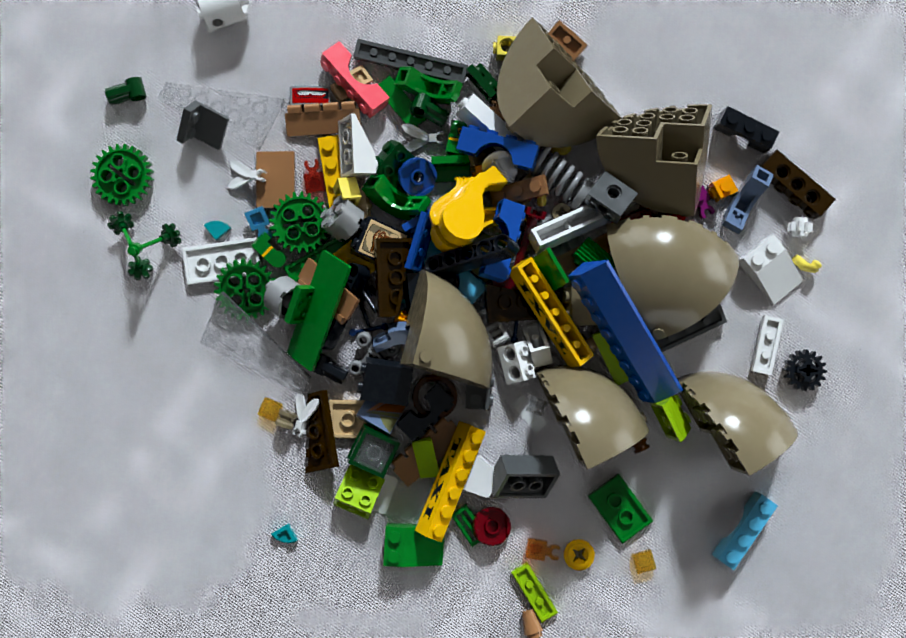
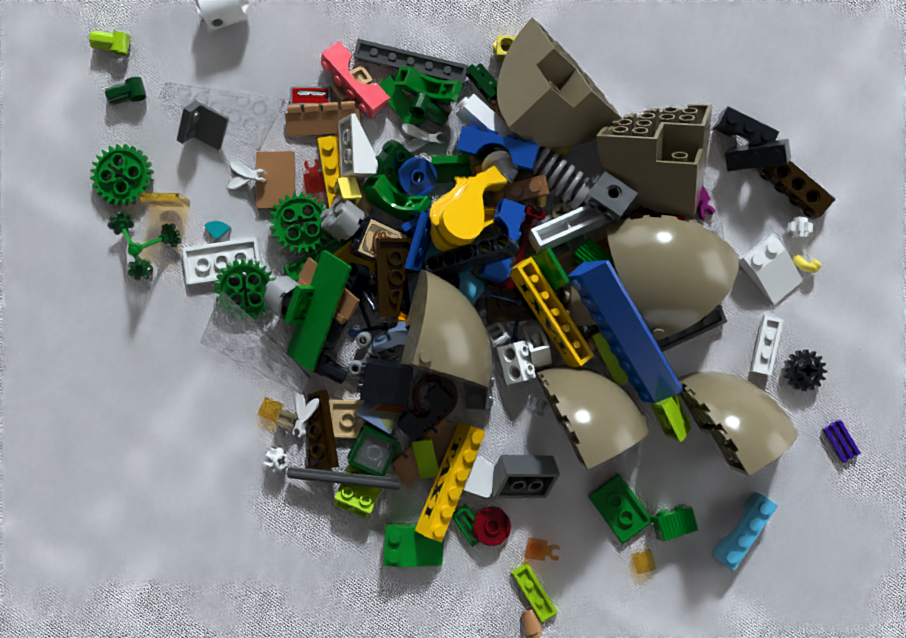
(115, 42): none -> lime piece
(164, 199): none -> clear yellow tile
(258, 220): dark azure plate -> none
(267, 251): green leg -> none
(276, 459): none -> white gear
(285, 534): teal tile -> none
(344, 478): none -> dark grey axle
(386, 493): white sticker -> none
(455, 130): green leg -> none
(487, 293): none -> dark blue hinge
(535, 421): white sticker -> none
(568, 40): medium nougat wing -> none
(579, 563): yellow gear -> none
(641, 446): reddish brown bush -> none
(674, 522): none -> green brick
(722, 188): light orange bracket -> none
(745, 198): sand blue arch -> none
(761, 156): none -> black arch
(855, 451): none -> dark purple tile

